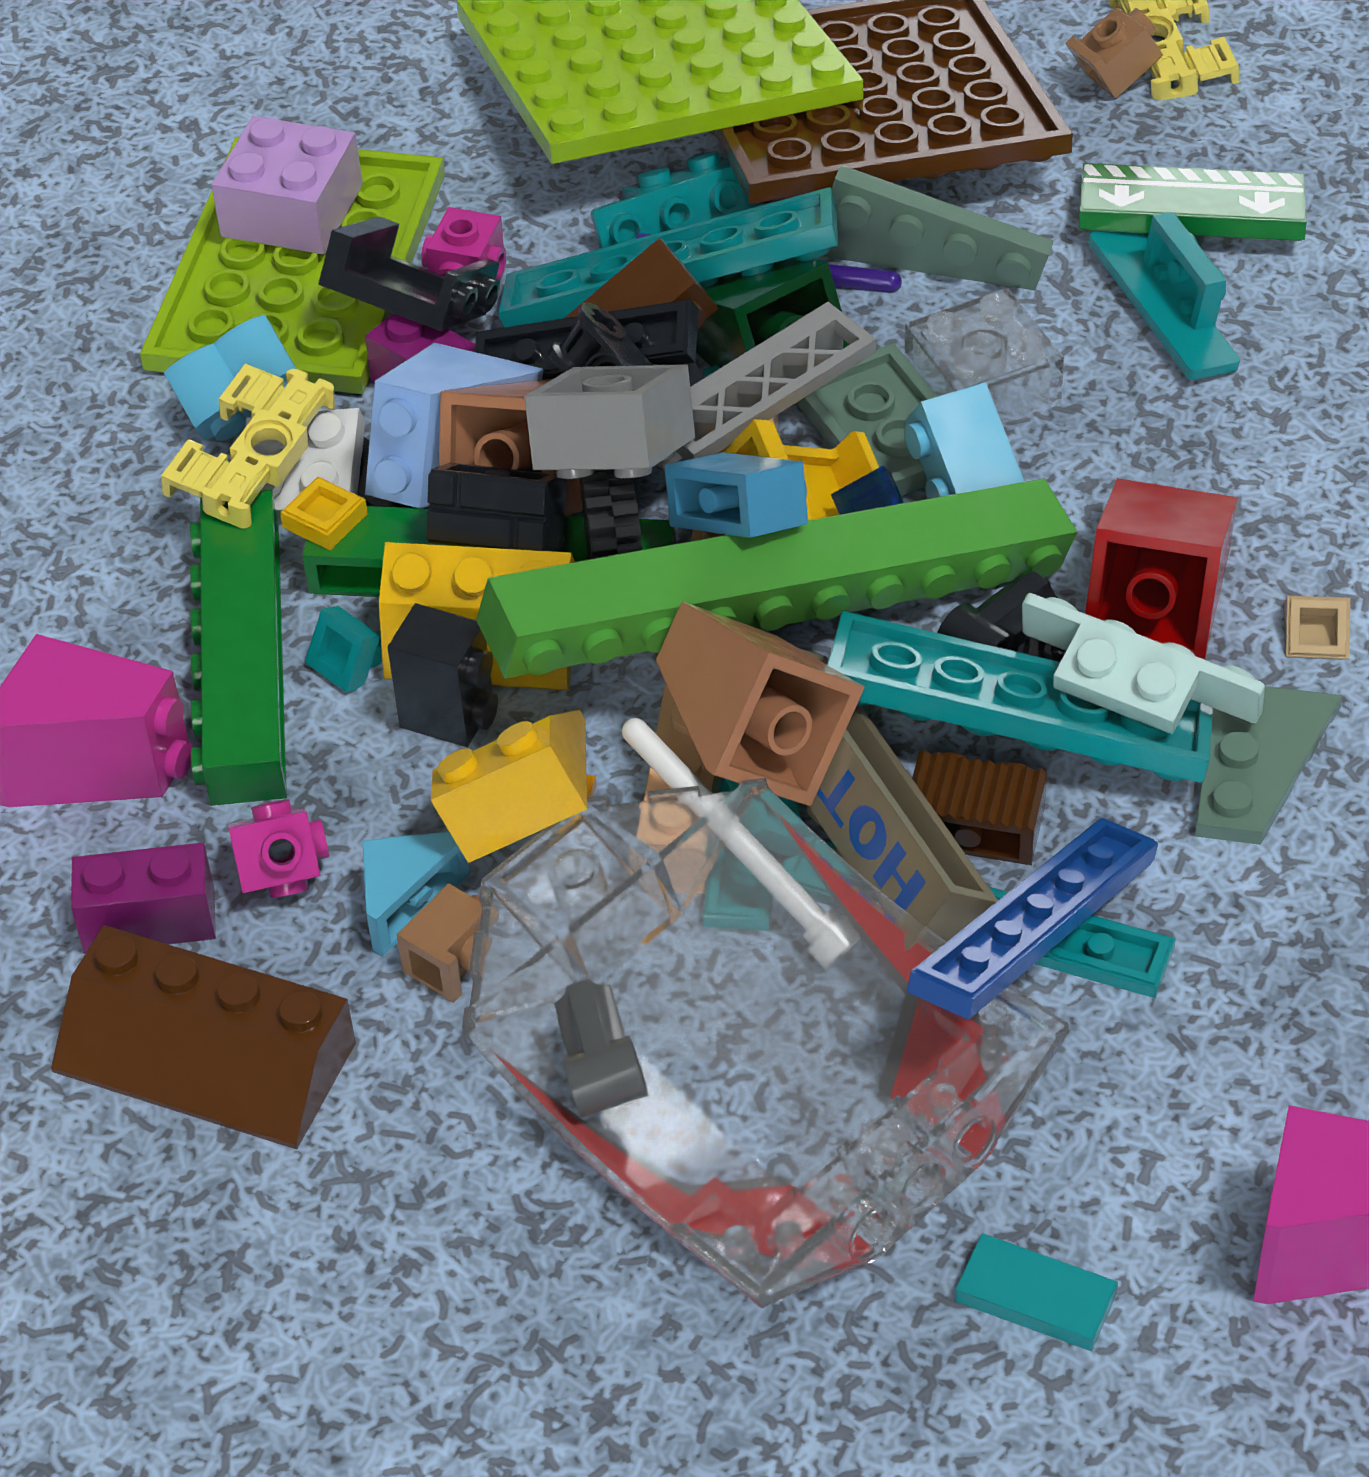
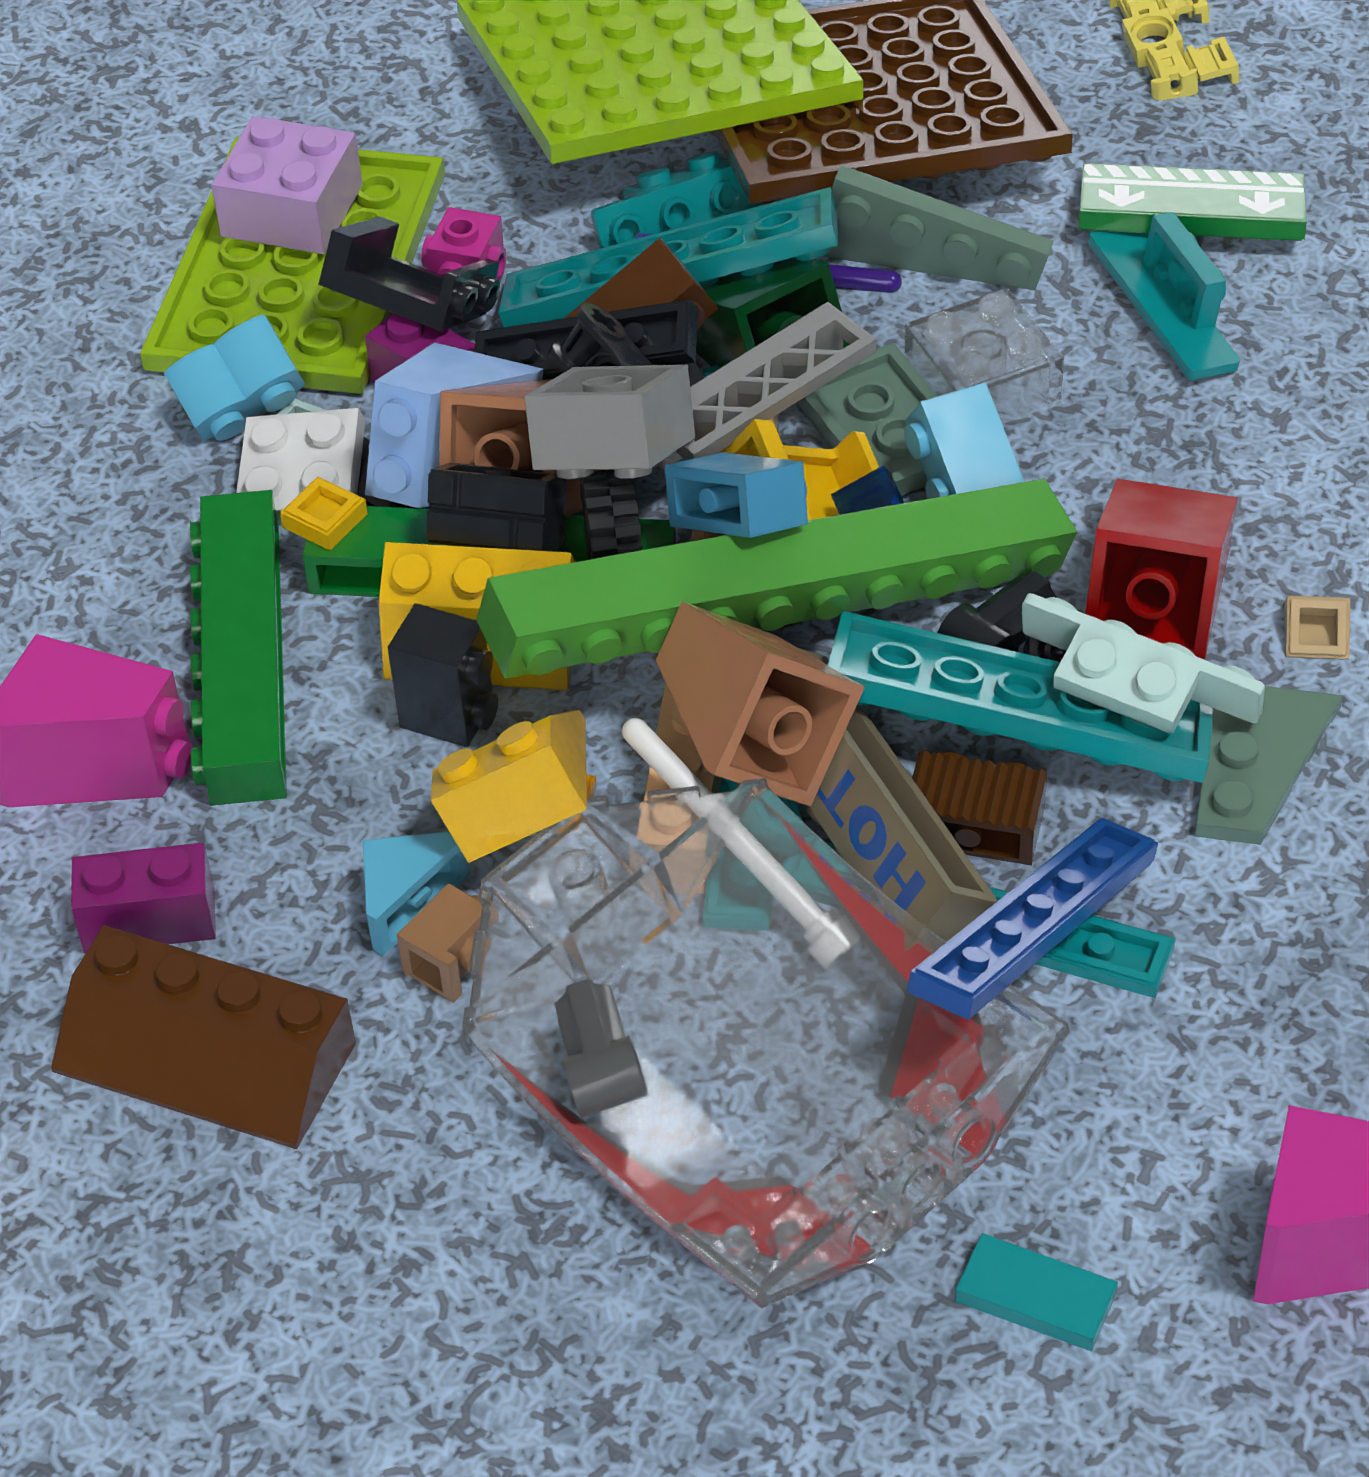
(249, 471): light yellow piece -> none
(252, 842): dark pink brick -> none
(343, 648): teal tile -> none
(1117, 50): medium nougat brick -> none

